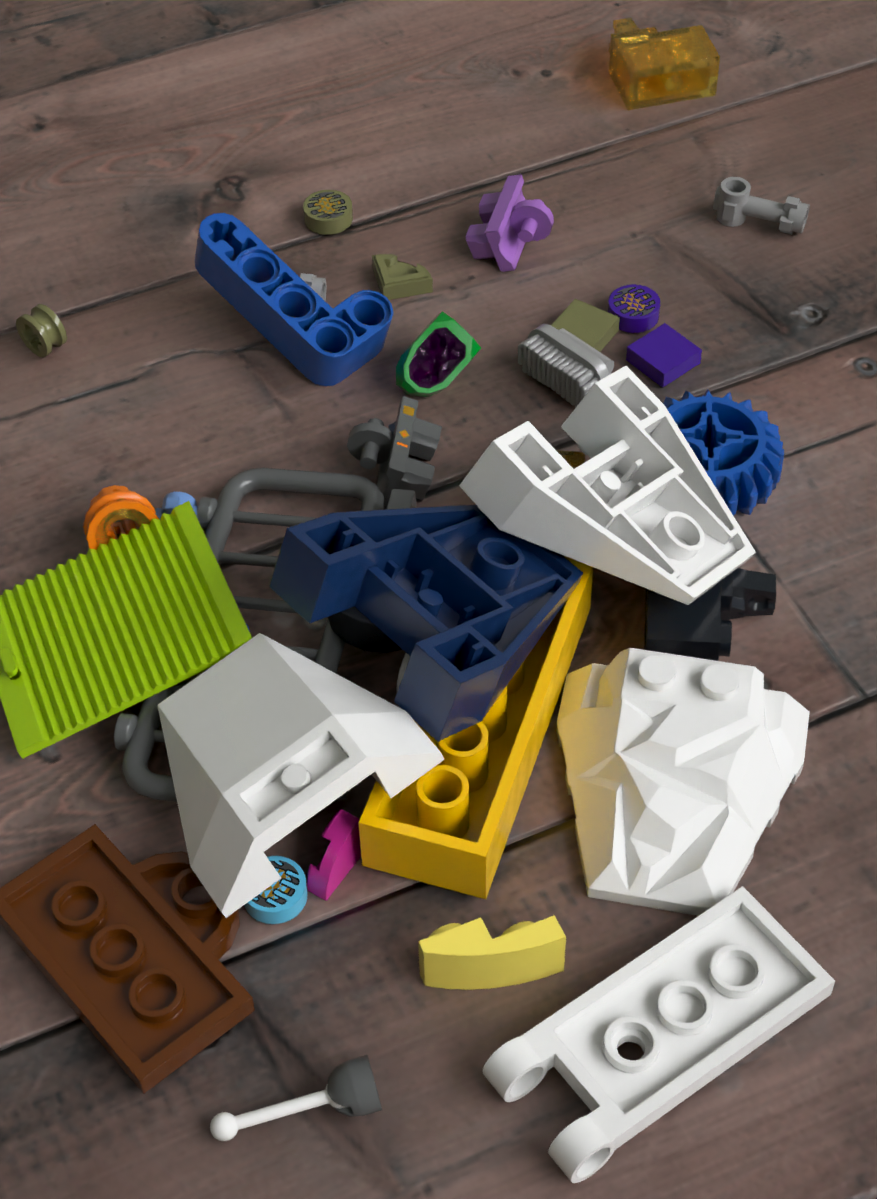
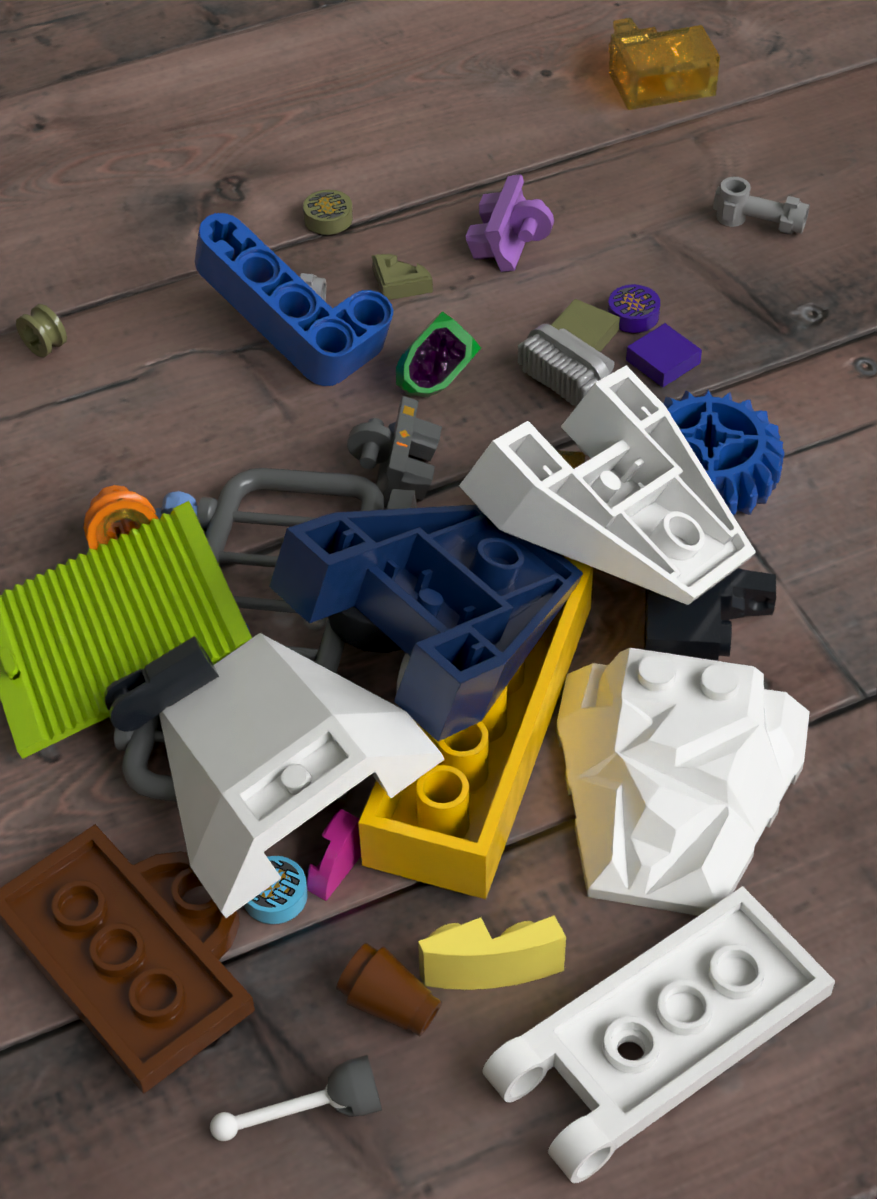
(159, 685): none -> black bar
(387, 990): none -> reddish brown cone

